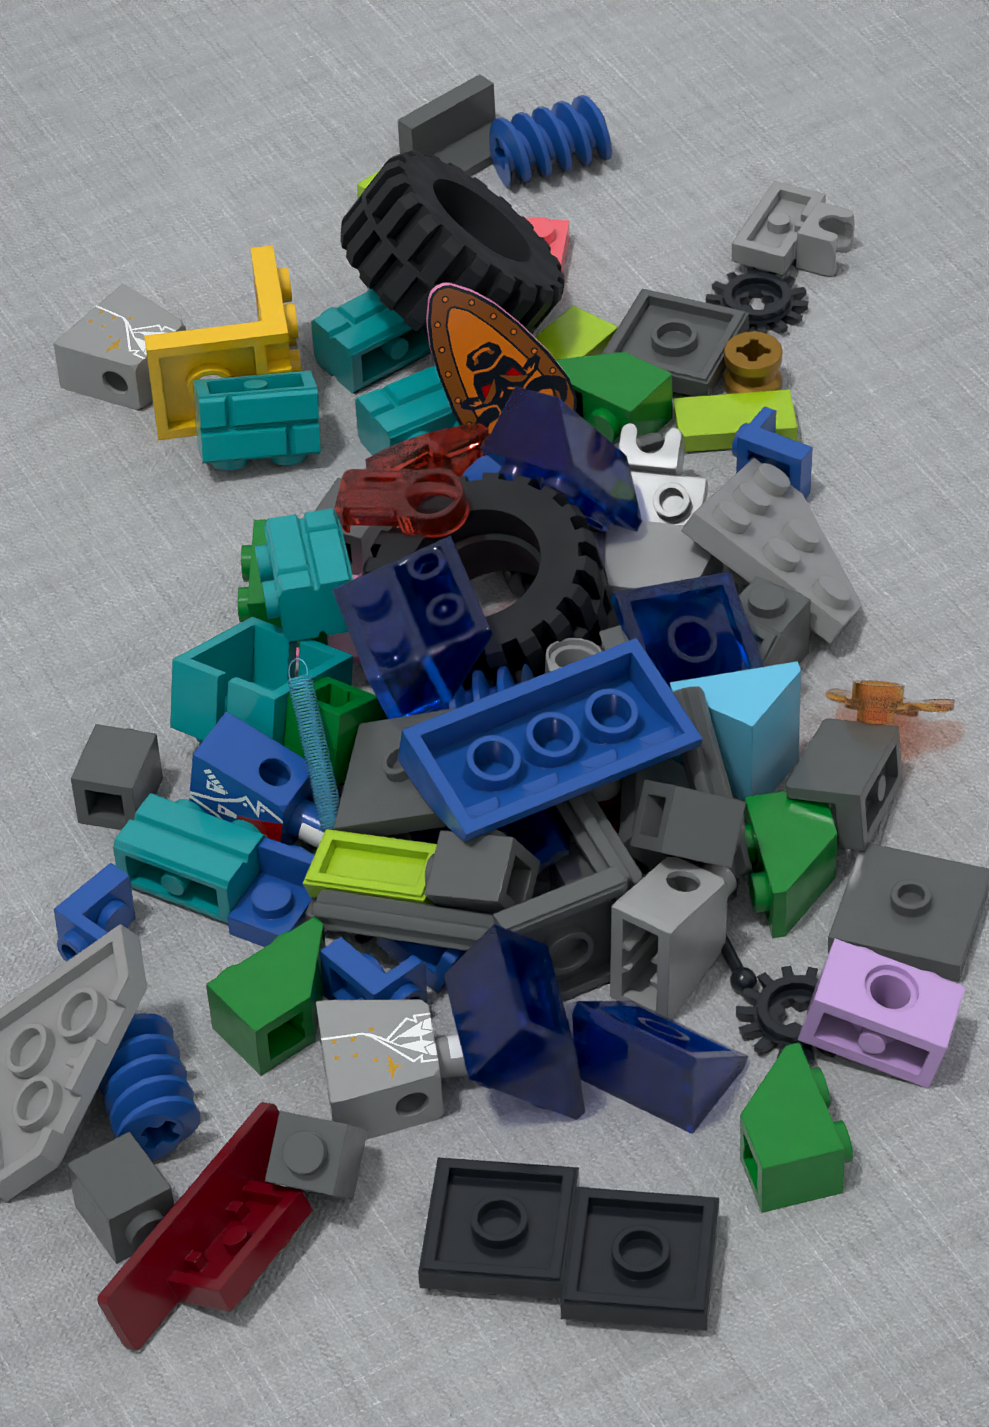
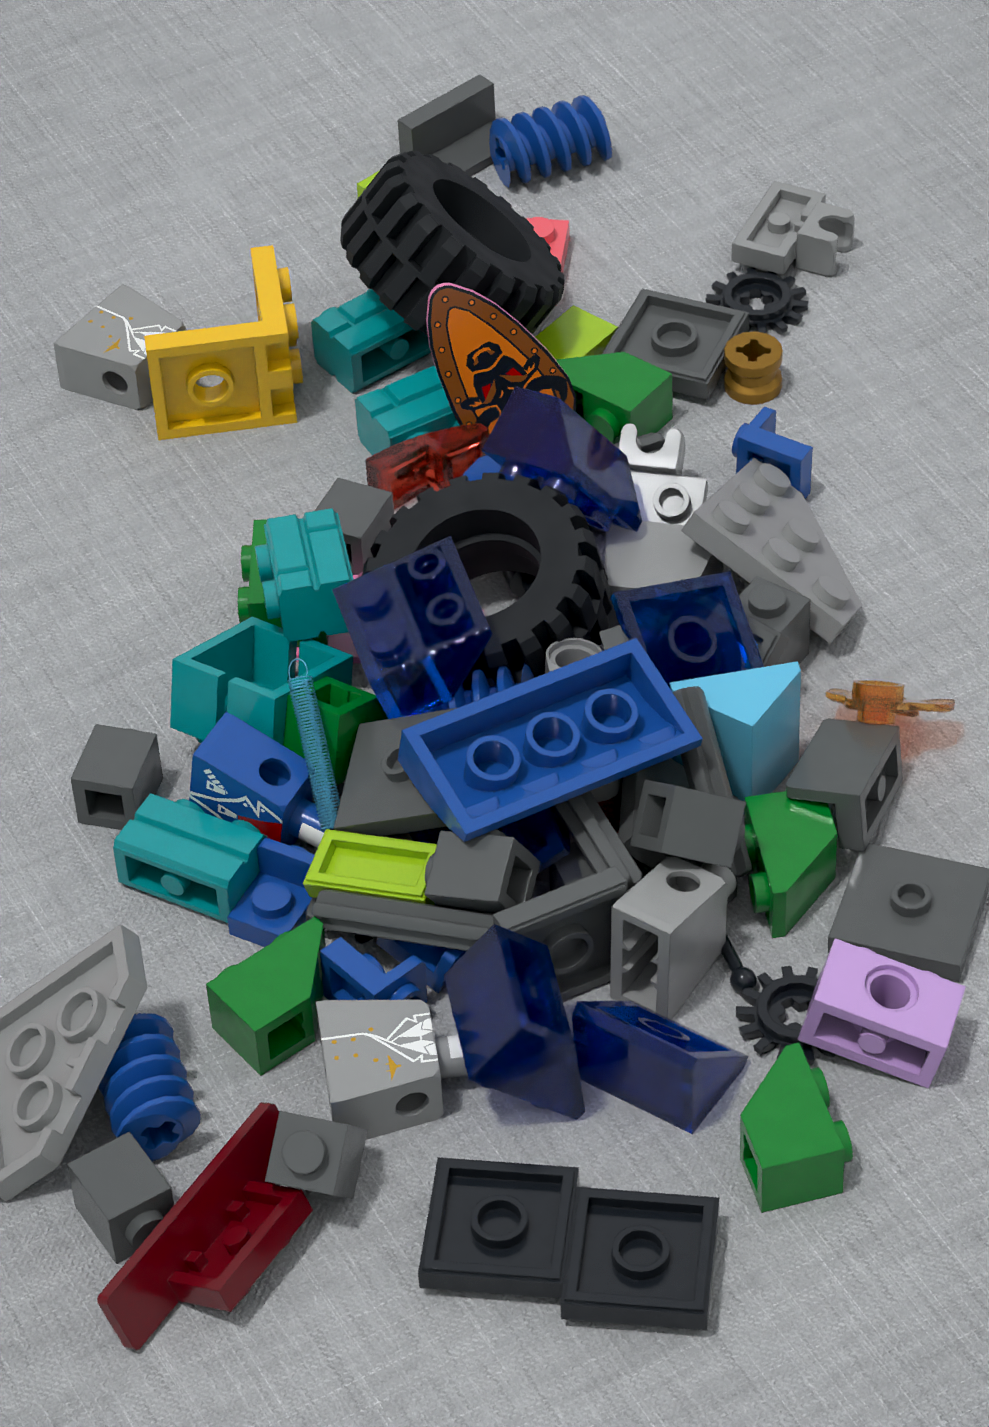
(94, 911): blue bracket -> none
(257, 419): teal brick -> none
(392, 497): clear red piece -> none
(715, 419): lime tile -> none

